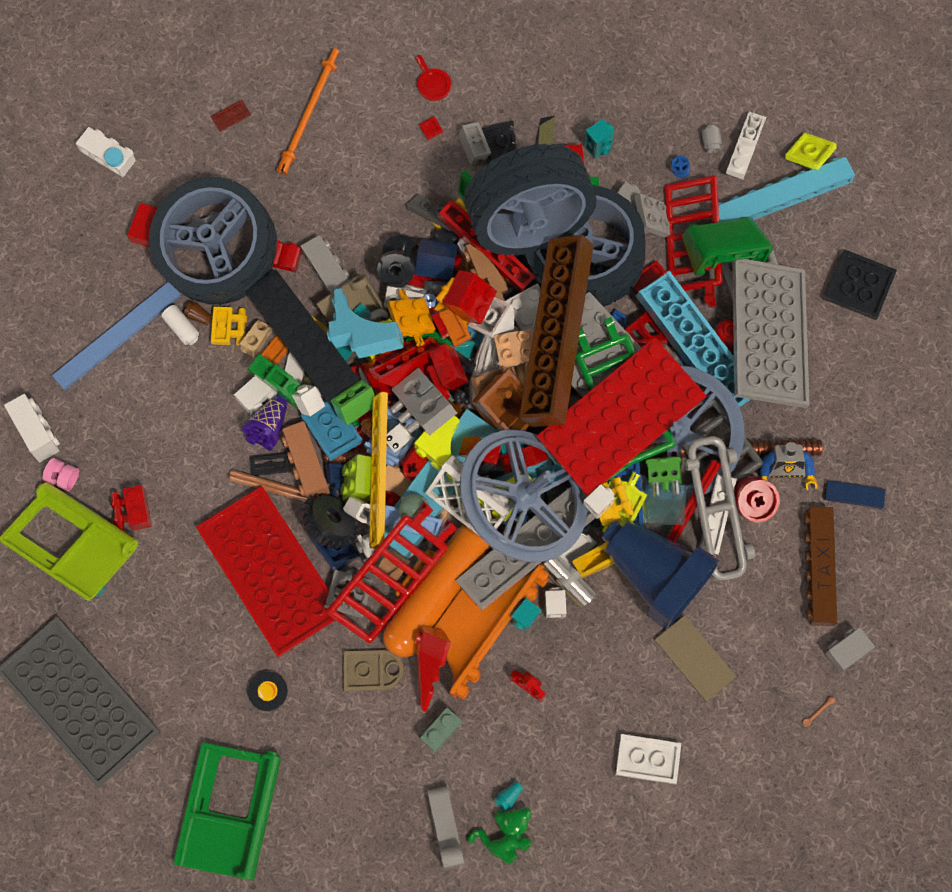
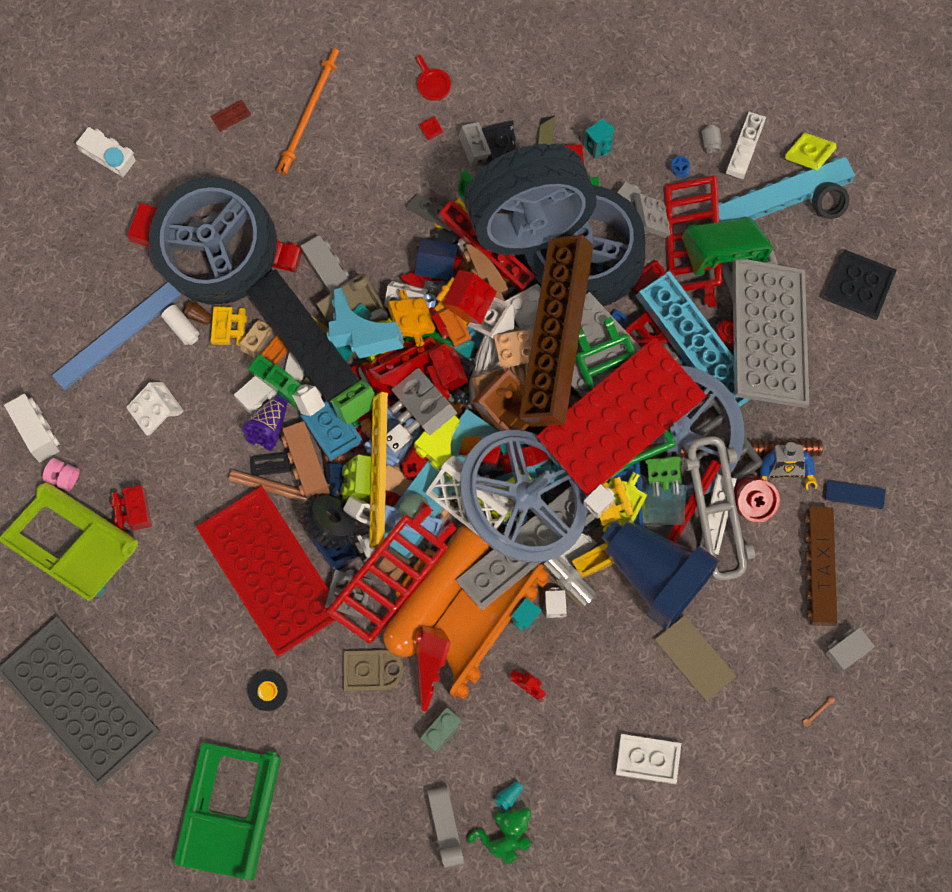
(153, 406): none -> white bracket
(398, 260): black piece -> none
(842, 205): none -> black tyre

